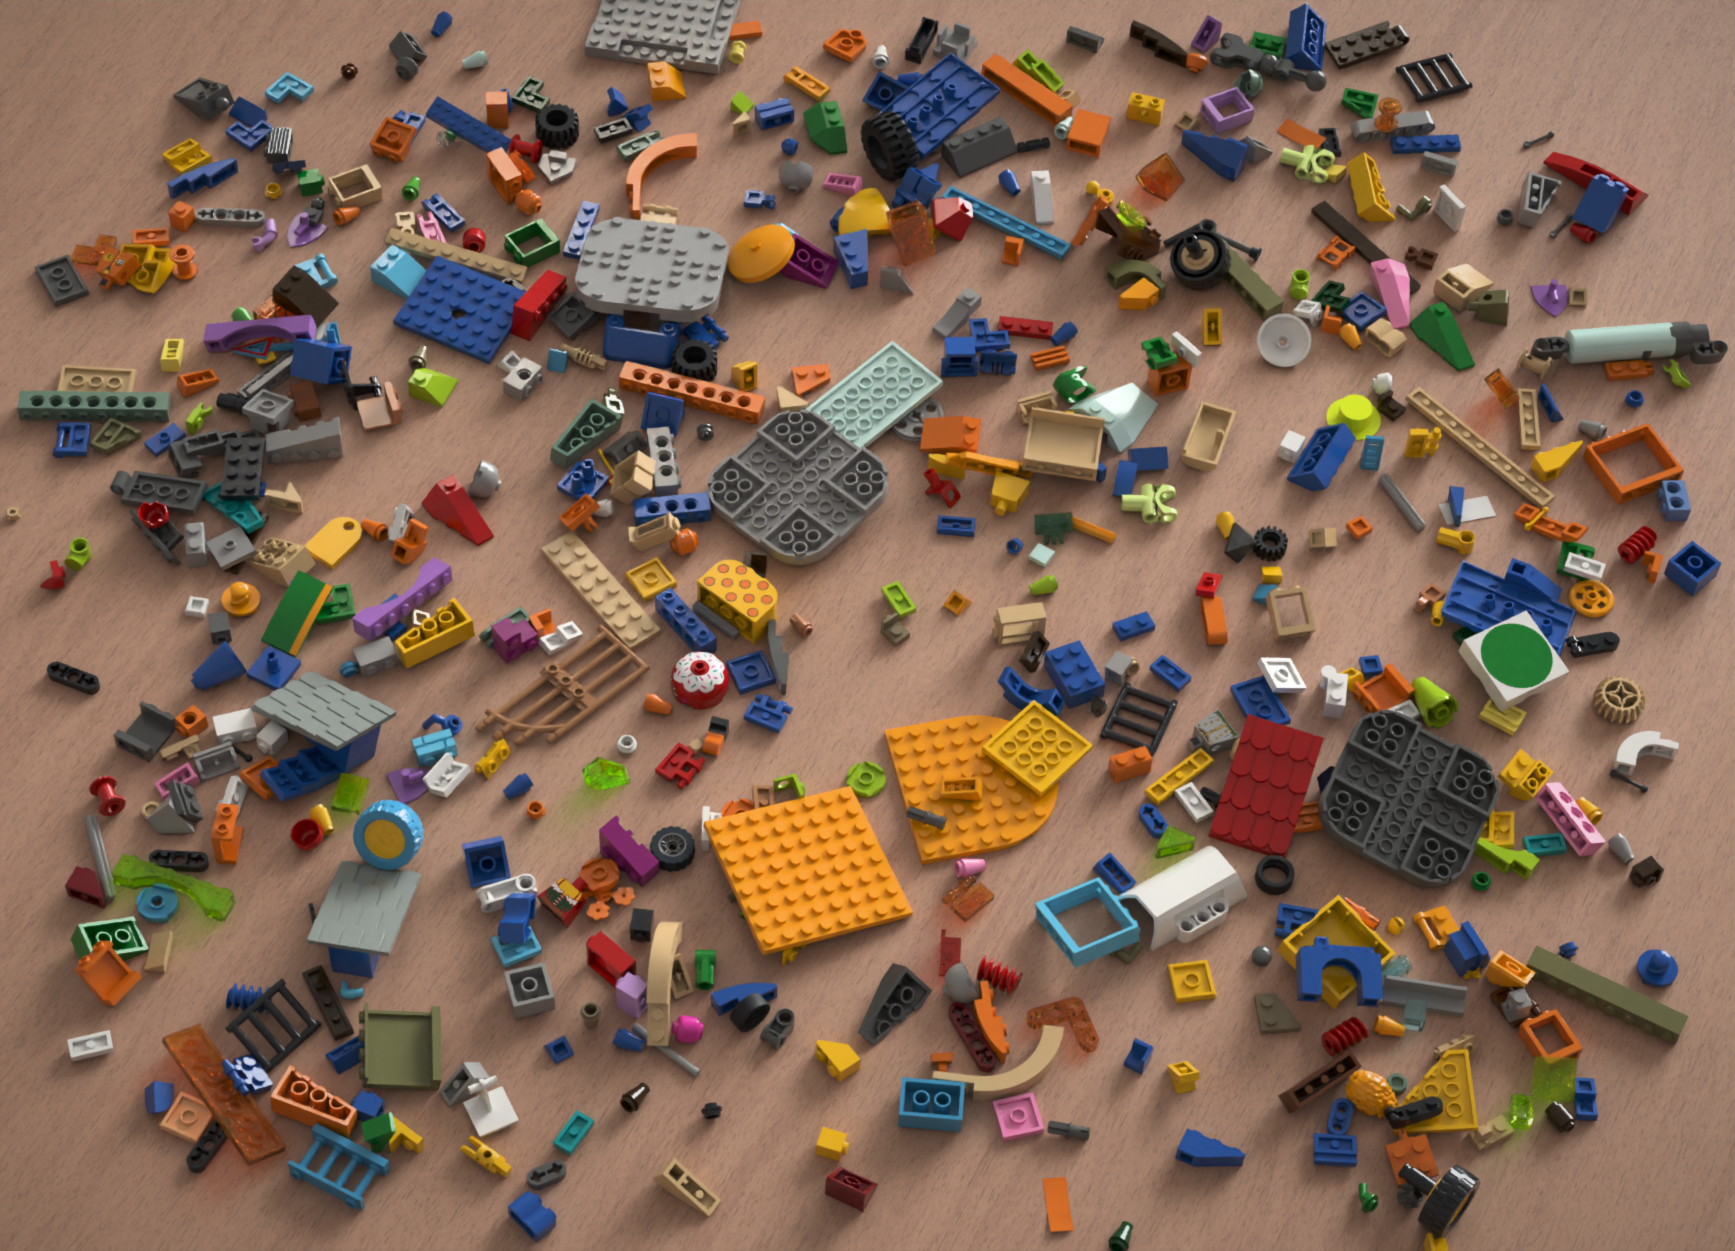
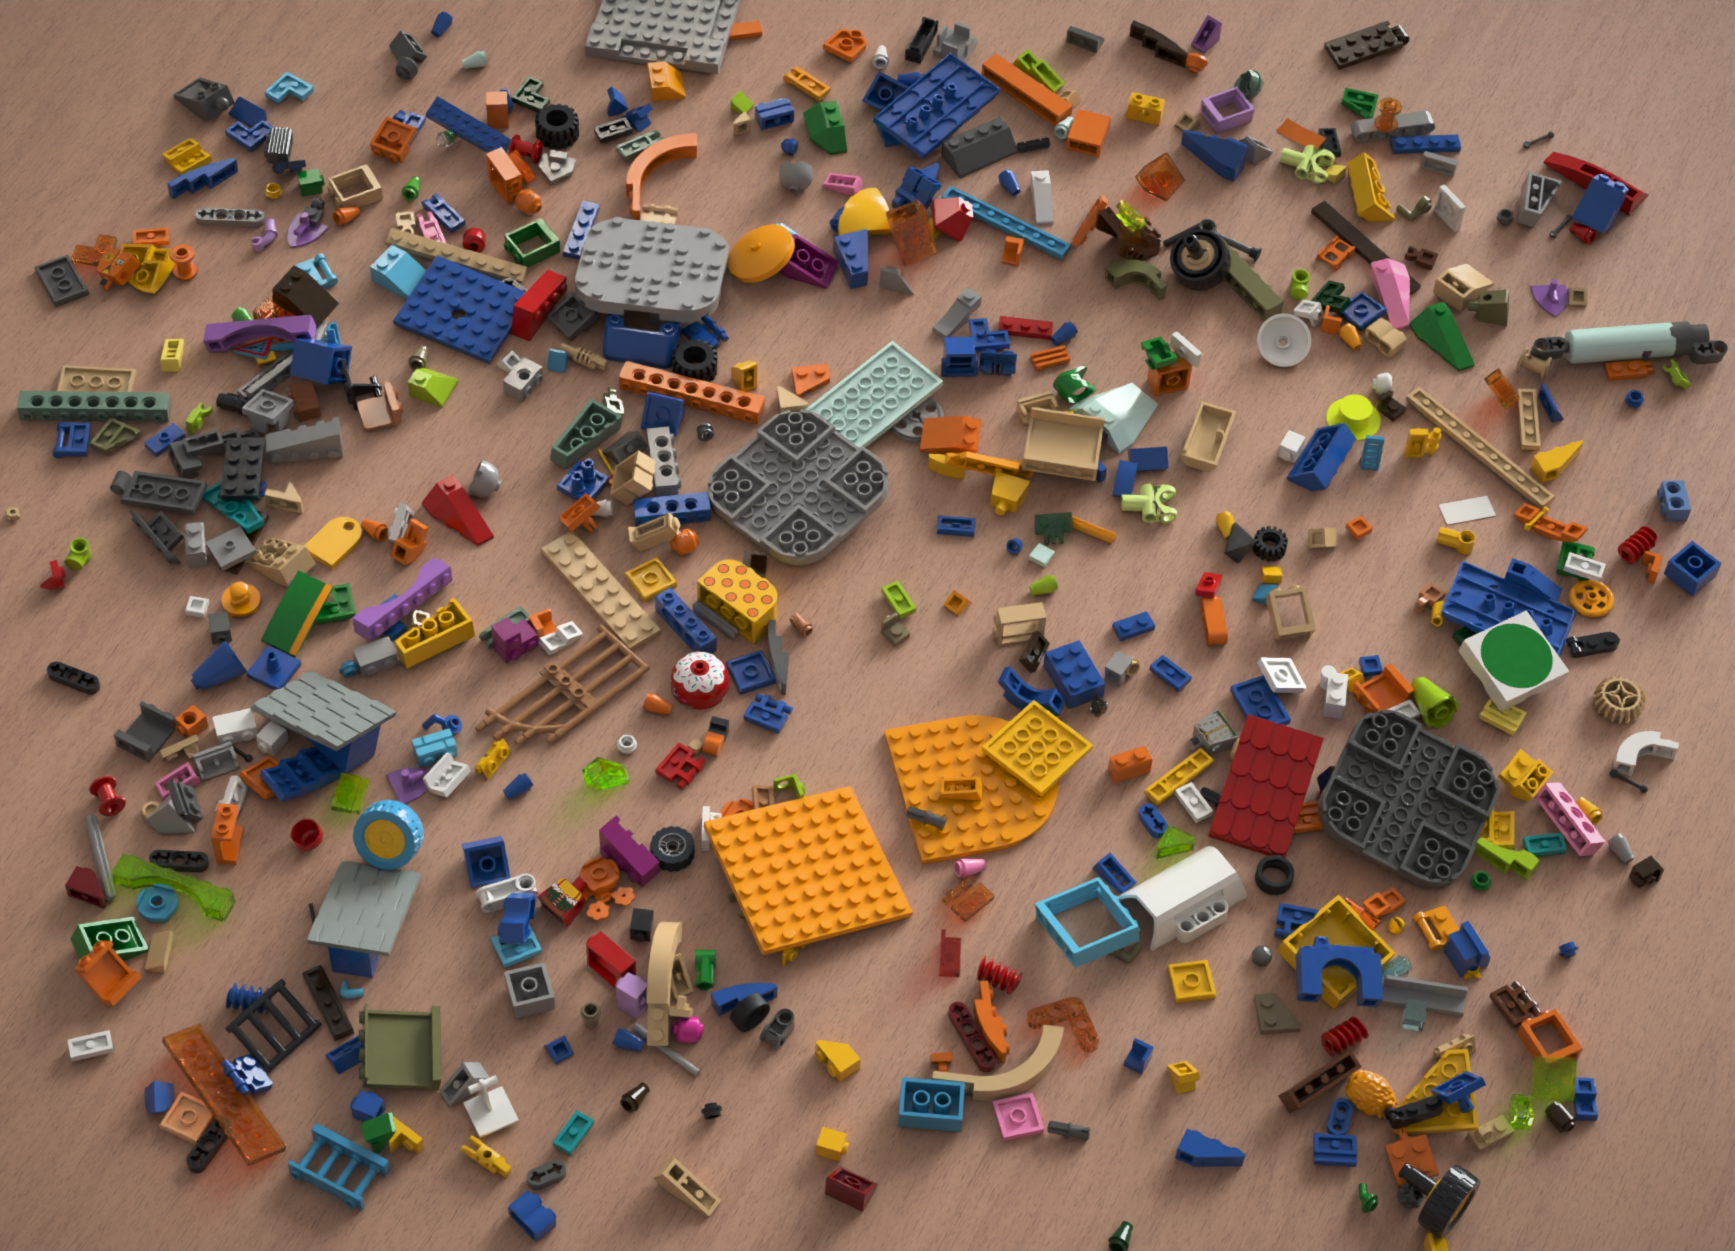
(153, 515): red hair -> none
(181, 216): orange brick -> none
(187, 387): orange slope -> none
(312, 1104): orange wedge -> none
(321, 816): yellow cone -> none
(349, 74): reddish brown plate -> none
(535, 805): orange plate -> none
(682, 1008): none -> tan hinge
(737, 52): light yellow bush -> none
(756, 199): blue plate -> none
(866, 779): lime tile -> none
(889, 145): black tyre -> none
(895, 998): dark grey wedge -> none
(941, 487): red bracket -> none
(960, 984): light grey cylinder -> none
(1057, 1204): orange sticker -> none
(1093, 188): yellow plate -> none
(1139, 296): light orange slope -> none
(1156, 734): black bar -> none
(1212, 326): yellow slope -> none
(1250, 58): dark grey piece -> none
(1269, 44): green plate -> none
(1306, 39): blue slope -> none
(1384, 903): none -> orange slope
(1386, 1026): light orange cone -> none
(1398, 1083): sand green tile -> none
(1402, 502): light grey axle -> none
(1434, 93): black bar -> none
(1455, 498): blue slope -> none
(1459, 1089): none -> blue tile
(1508, 972): light orange slope -> none
(1517, 1005): light grey brick -> none
(1593, 429): light grey cone -> none
(1606, 995): olive brick -> none
(1657, 968): blue plate -> none
(1672, 472): orange window -> none

